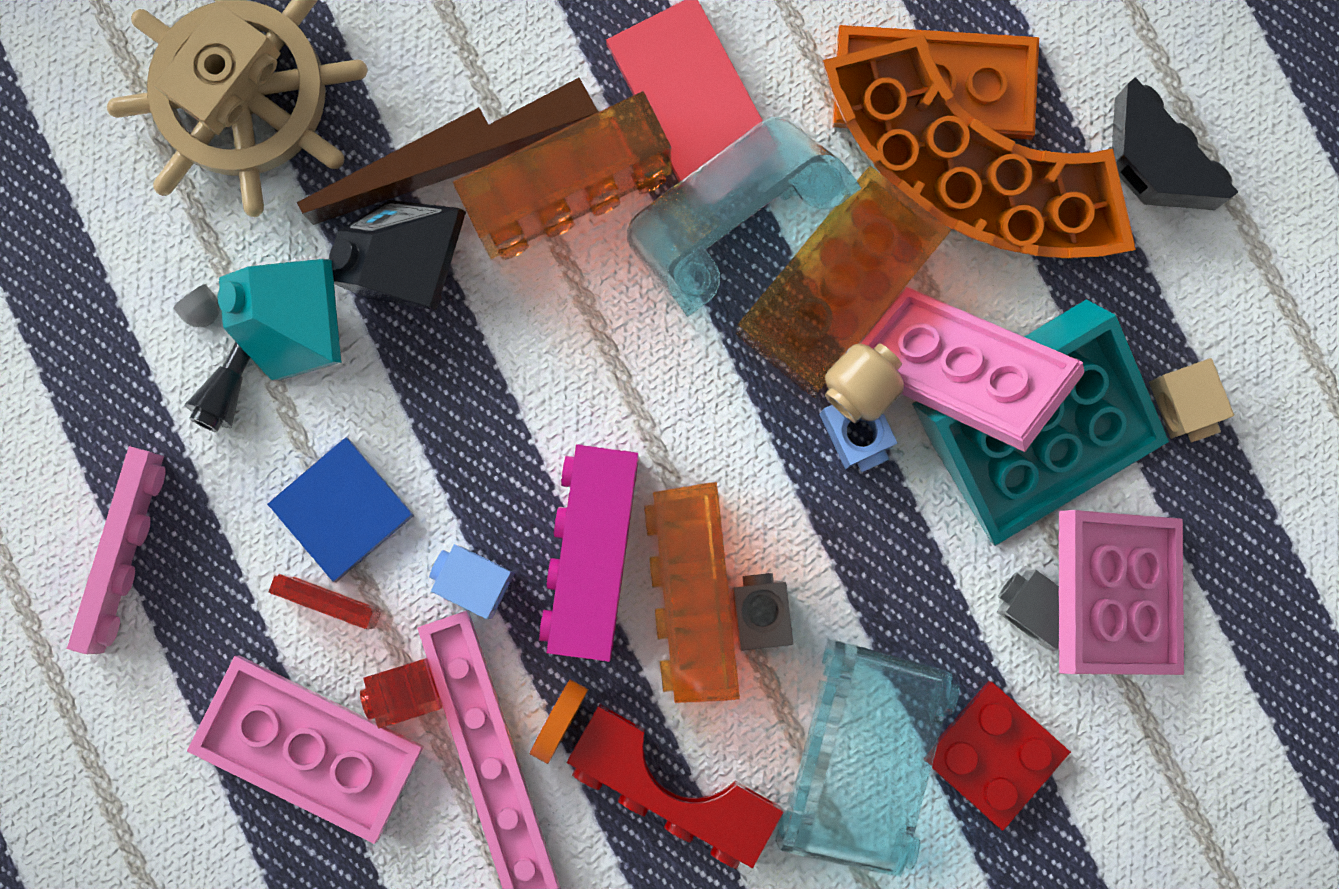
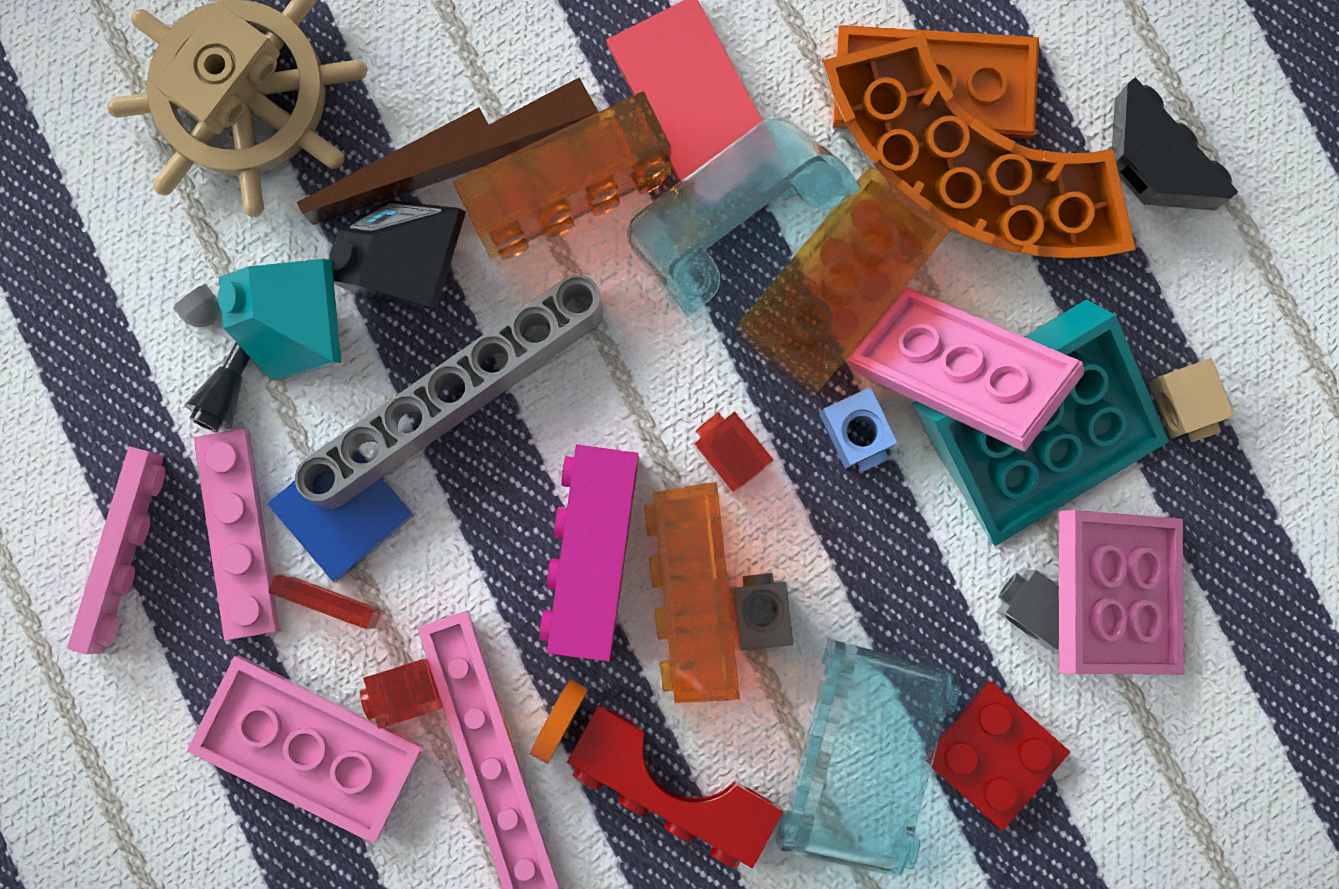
(236, 534): none -> bright pink plate
(439, 416): none -> light grey beam
(470, 580): light blue brick -> none
(731, 451): none -> clear red brick
(864, 382): tan head -> none

